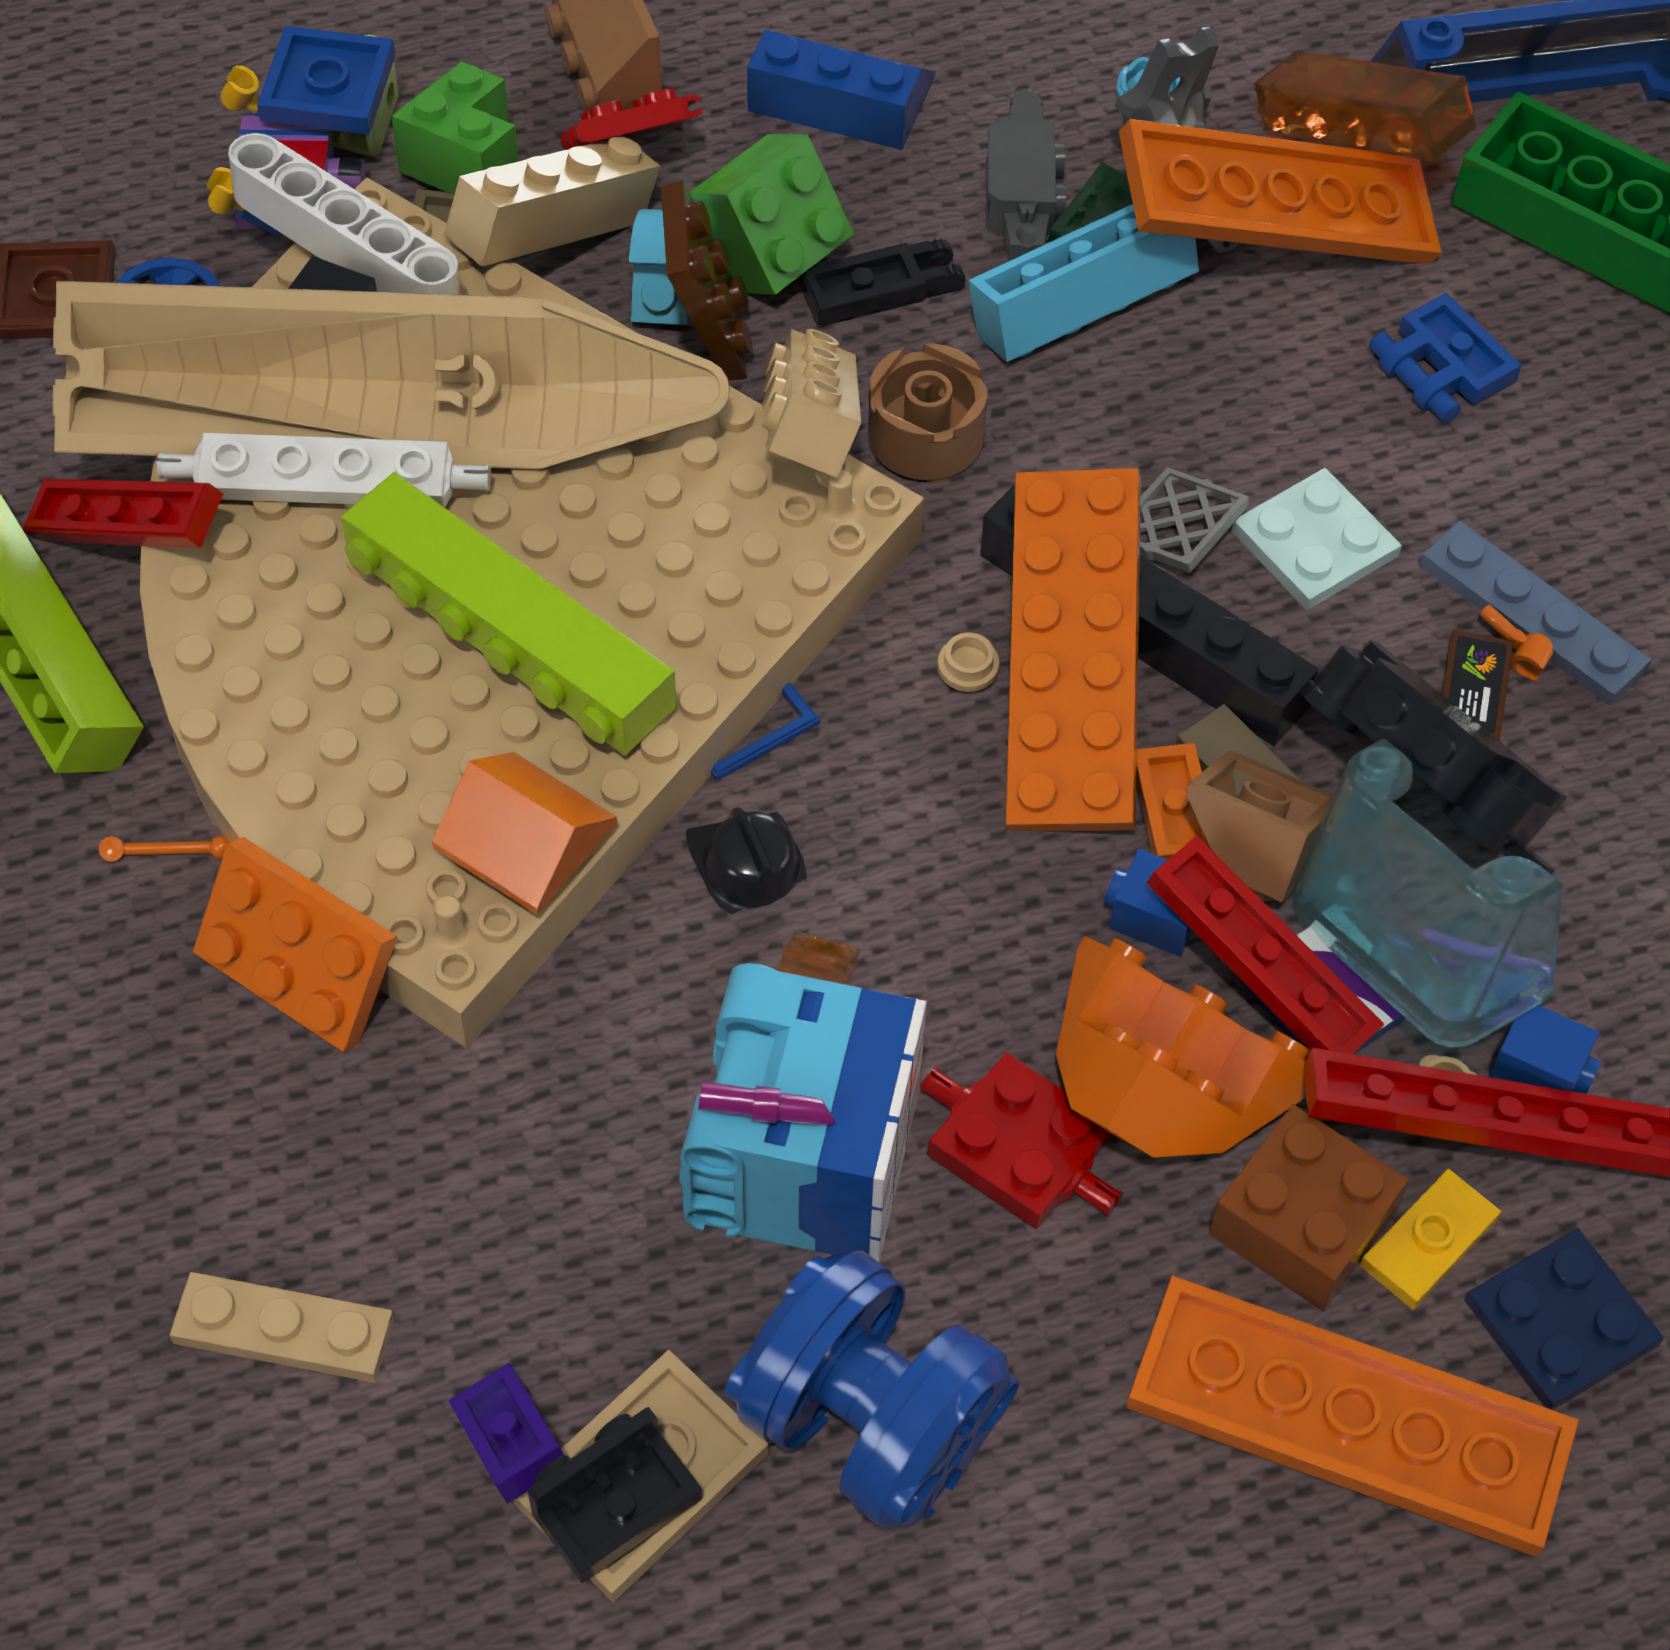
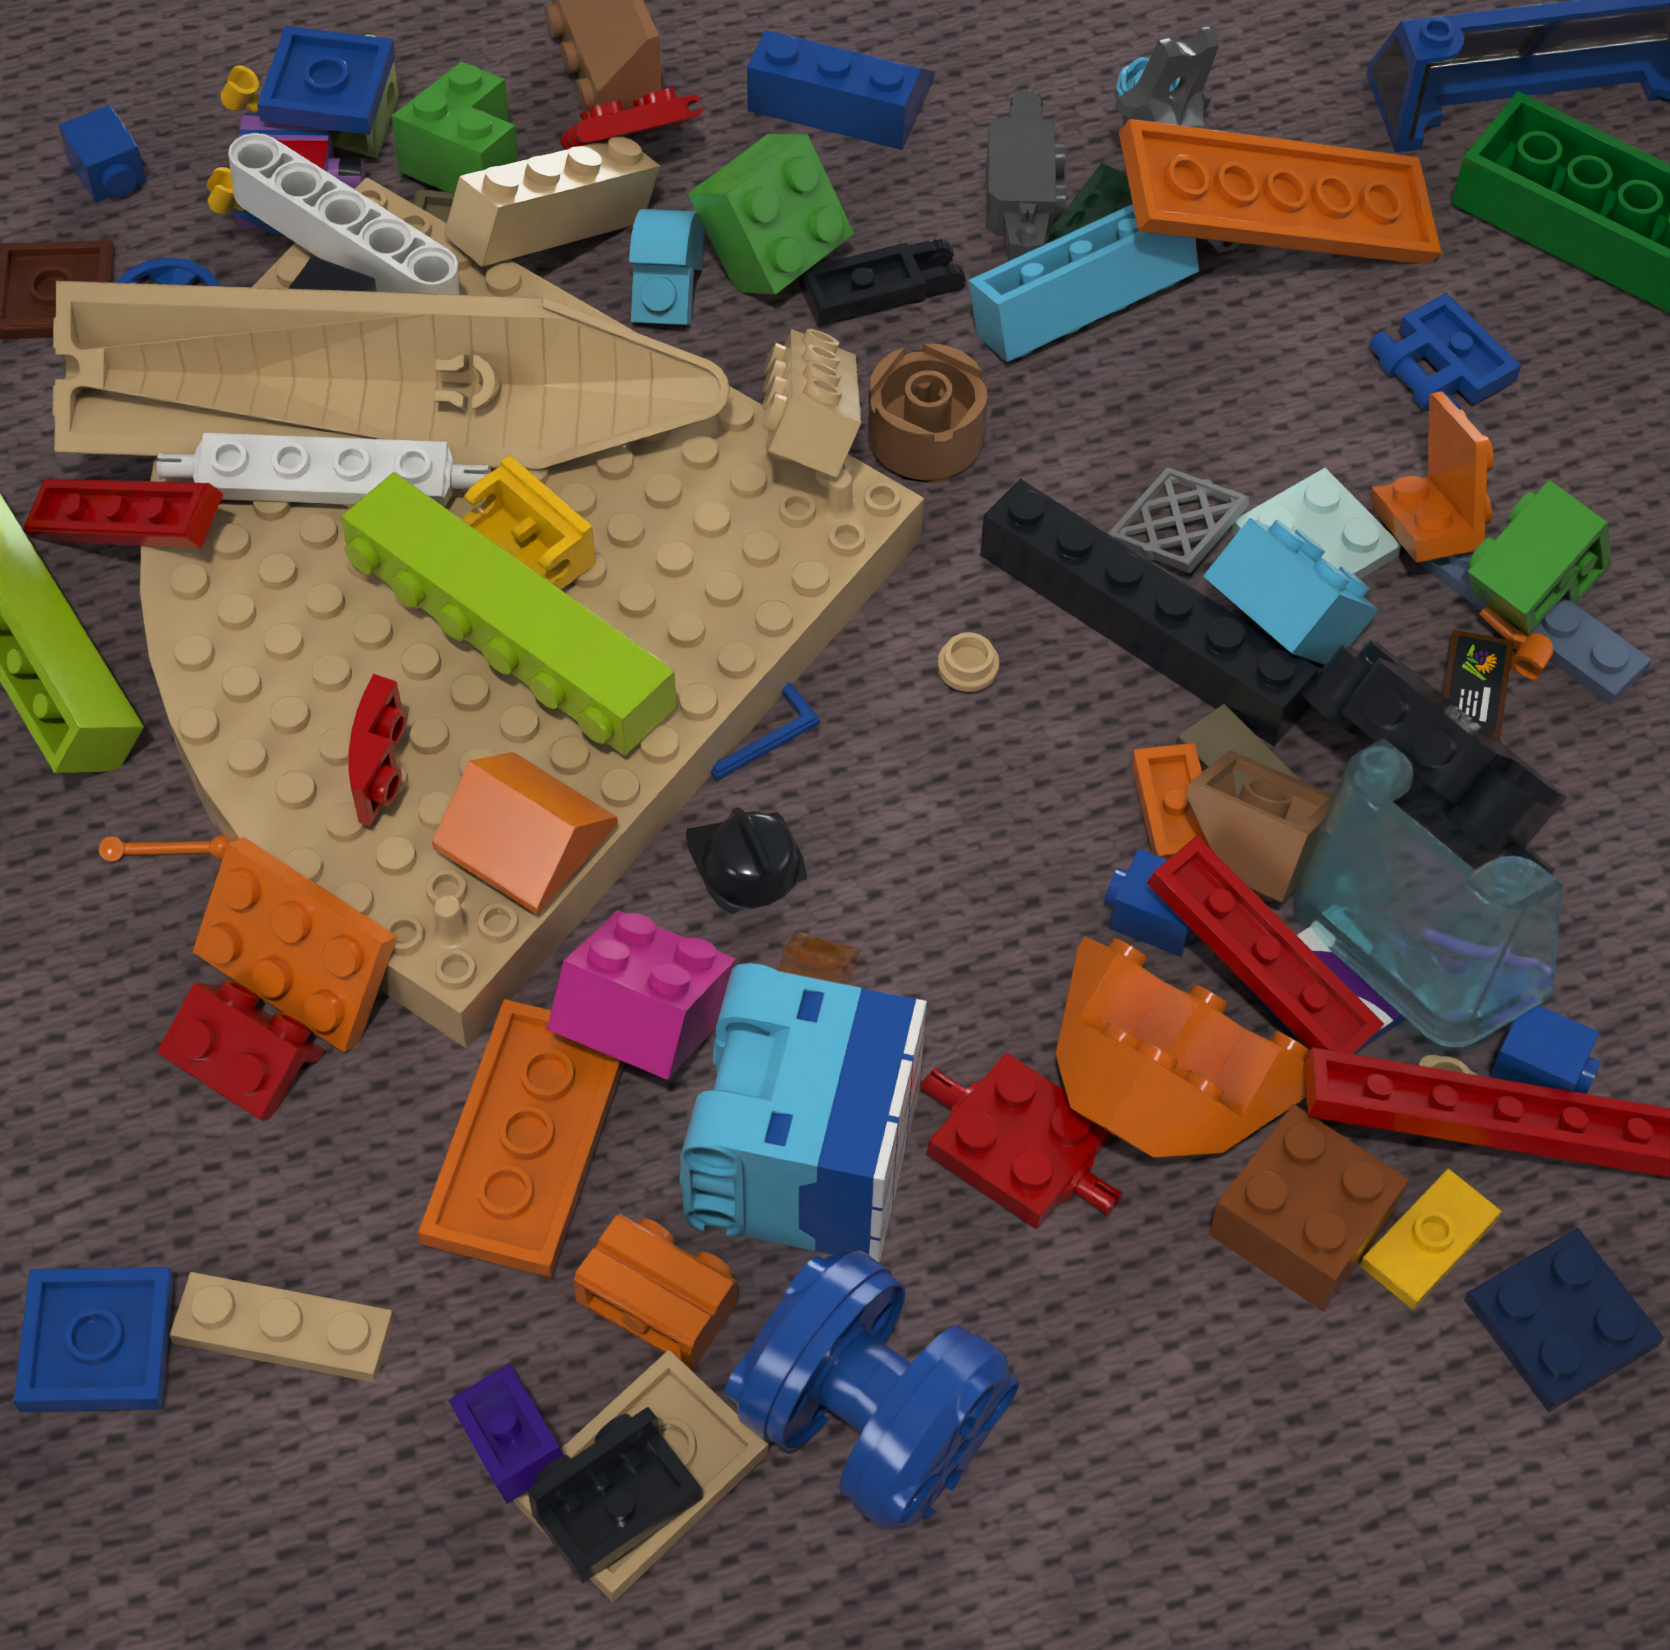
(94, 1339): none -> blue plate
(103, 154): none -> blue brick
(238, 1046): none -> red bracket
(371, 753): none -> red slope
(521, 1145): none -> orange plate
(531, 523): none -> yellow hinge
(641, 993): none -> dark pink brick
(657, 1288): none -> orange brick
(703, 280): reddish brown plate -> none
(764, 1104): magenta piece -> none
(1074, 651): orange plate -> none
(1292, 590): none -> medium azure brick
(1354, 1415): orange plate -> none
(1366, 105): clear orange brick -> none
(1450, 506): none -> orange bracket
(1543, 554): none -> bright green brick

